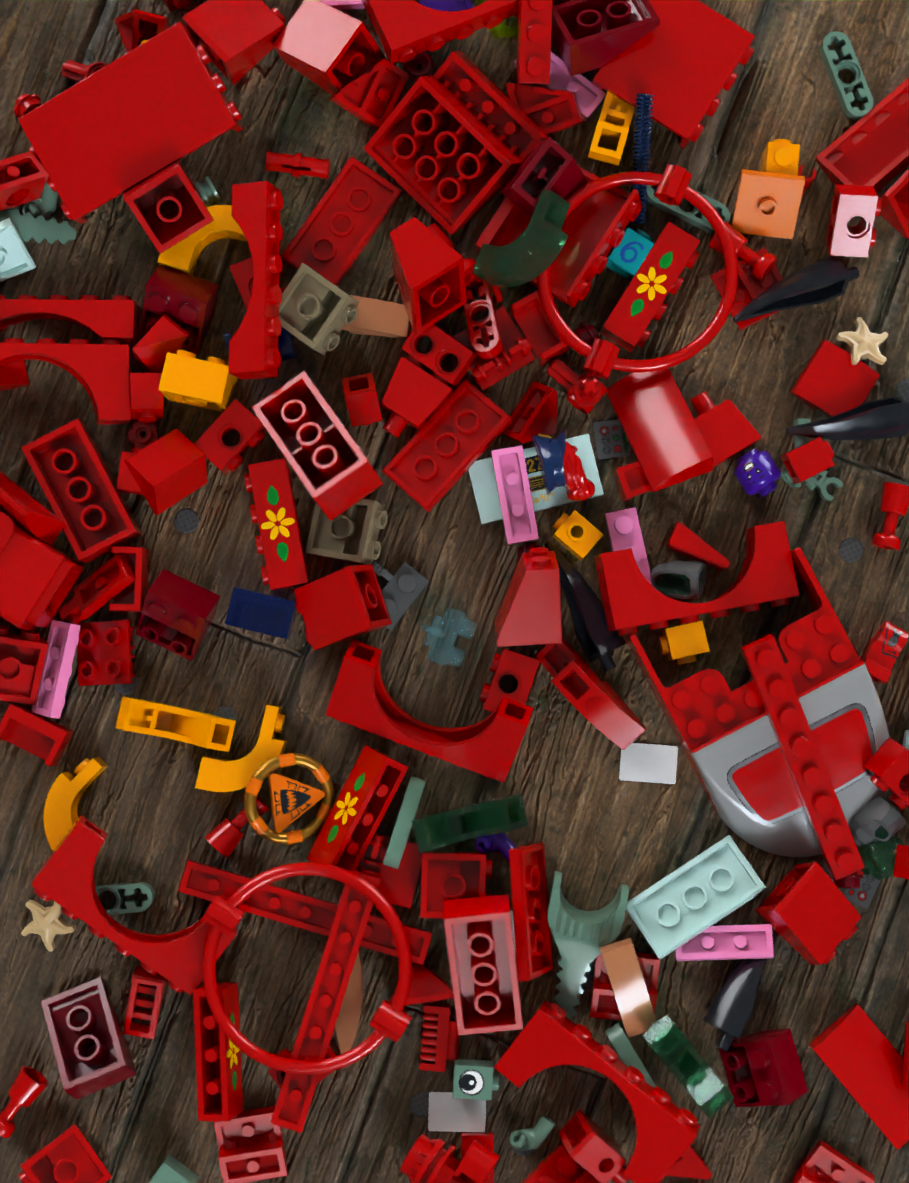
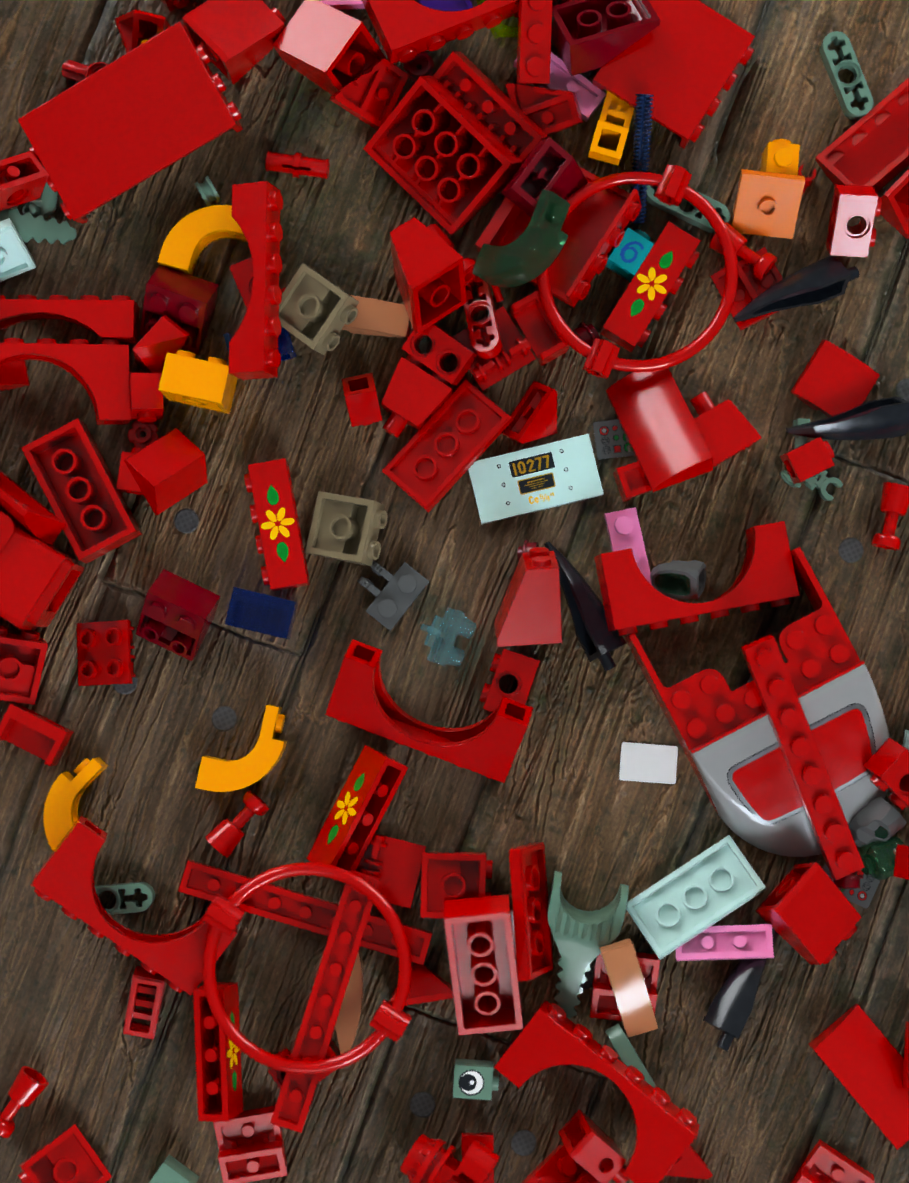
(25, 104): red plate -> none
(47, 923): tan animal -> none
(57, 669): bright pink plate -> none
(87, 1039): dark red slope -> none
(98, 589): red hinge -> none
(133, 596): red panel -> none
(168, 206): red slope -> none
(175, 723): light orange arch -> none
(233, 419): red brick -> none
(289, 799): piece -> none
(317, 446): red brick -> none
(342, 222): red tile -> none
(342, 606): red slope -> none
(404, 822): sand green beam -> none
(446, 1042): red piece -> none
(455, 1114): white sticker -> none
(469, 822): clear green arch -> none
(494, 843): dark purple arm -> none
(514, 495): bright pink plate -> none
(532, 1137): sand green arm -> none
(562, 467): piece -> none
(576, 534): light orange brick -> none
(583, 390): red axle -> none
(590, 695): red slope -> none
(684, 642): light orange brick -> none
(687, 1065): clear green arch -> none
(692, 546): red slope -> none
(757, 472): dark purple head -> none
(764, 1069): dark red slope -> none
(863, 343): tan animal -> none
(883, 651): red leg -> none

